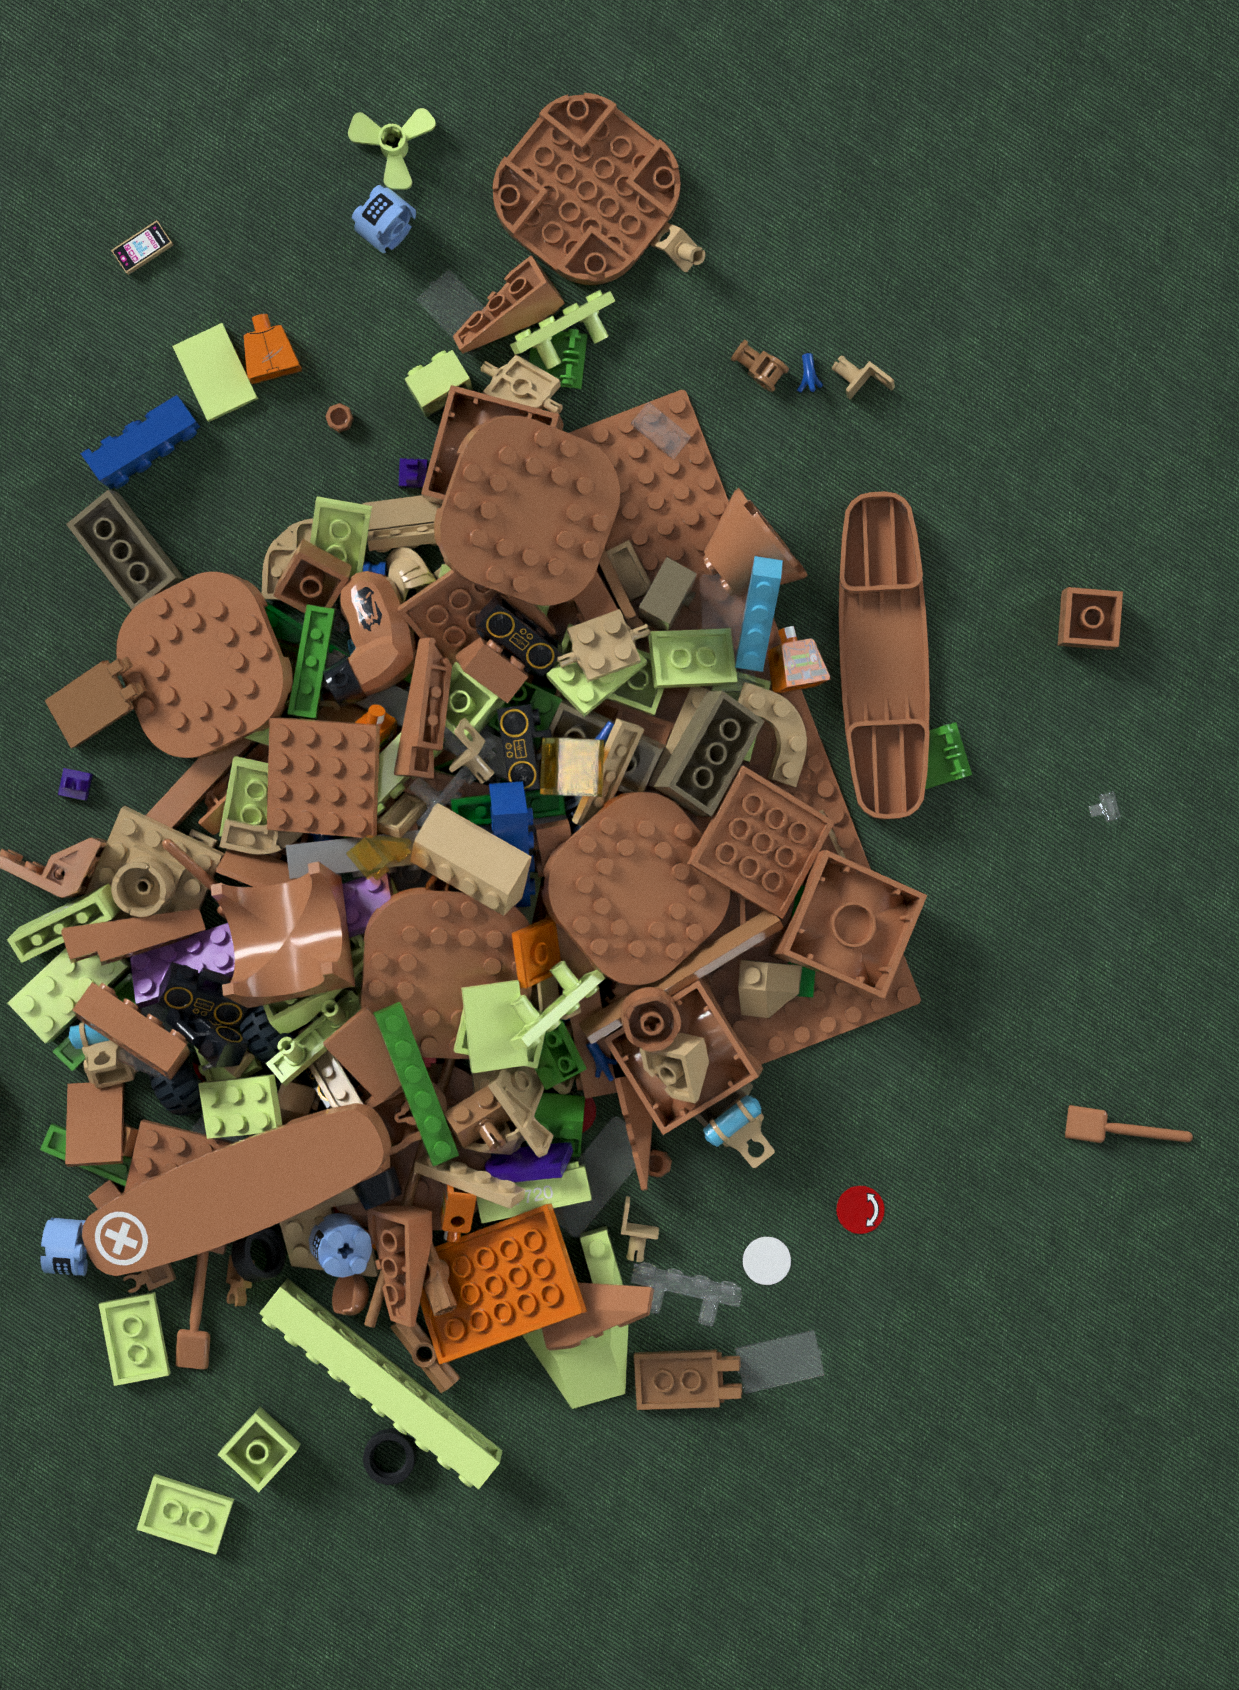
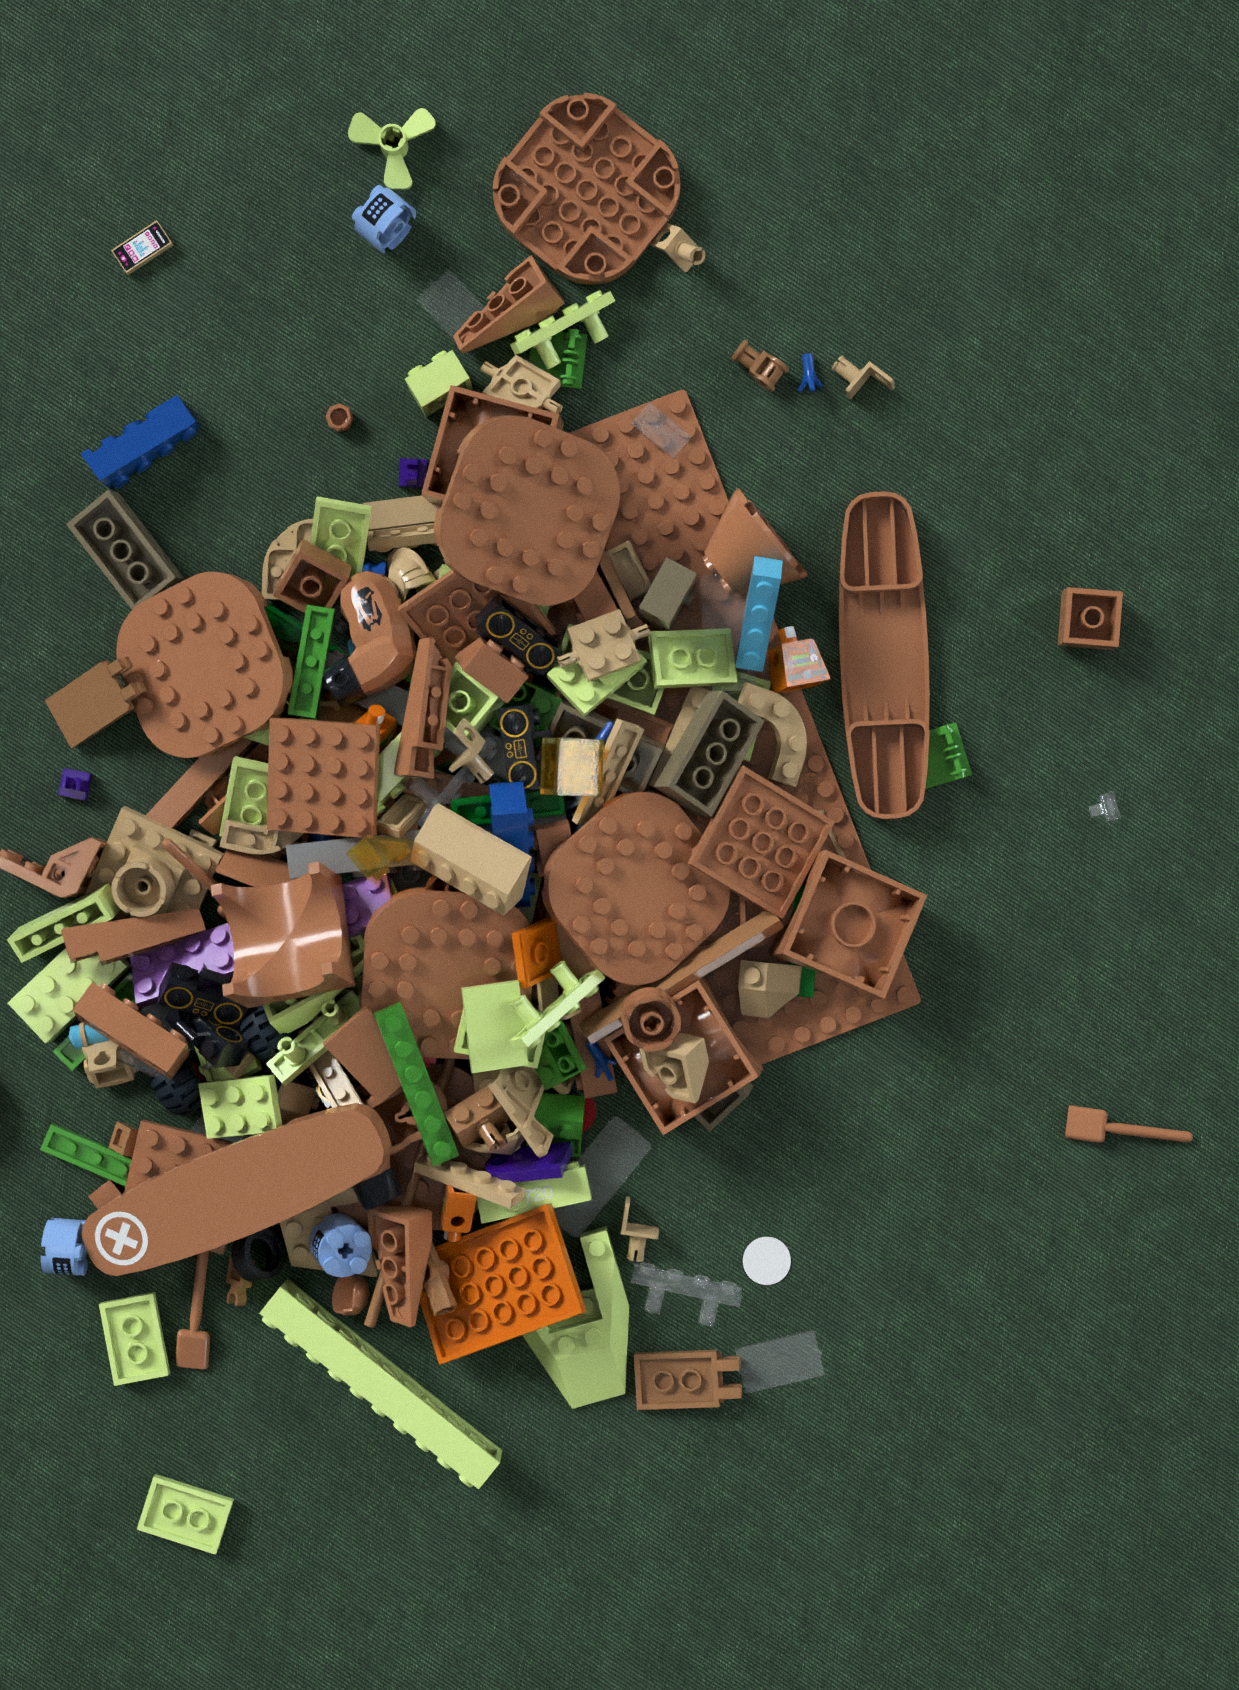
(94, 1125): nougat tile -> none
(152, 1277): medium nougat plate -> none
(215, 372): yellowish green tile -> none
(259, 1449): yellowish green brick -> none
(268, 351): orange torso -> none
(384, 1477): black tyre -> none
(413, 1338): medium nougat piece -> none
(605, 1308): nougat wedge -> none
(638, 1126): nougat wedge -> none
(659, 1163): nougat tile -> none
(737, 1127): piece -> none
(860, 1209): red sticker -> none

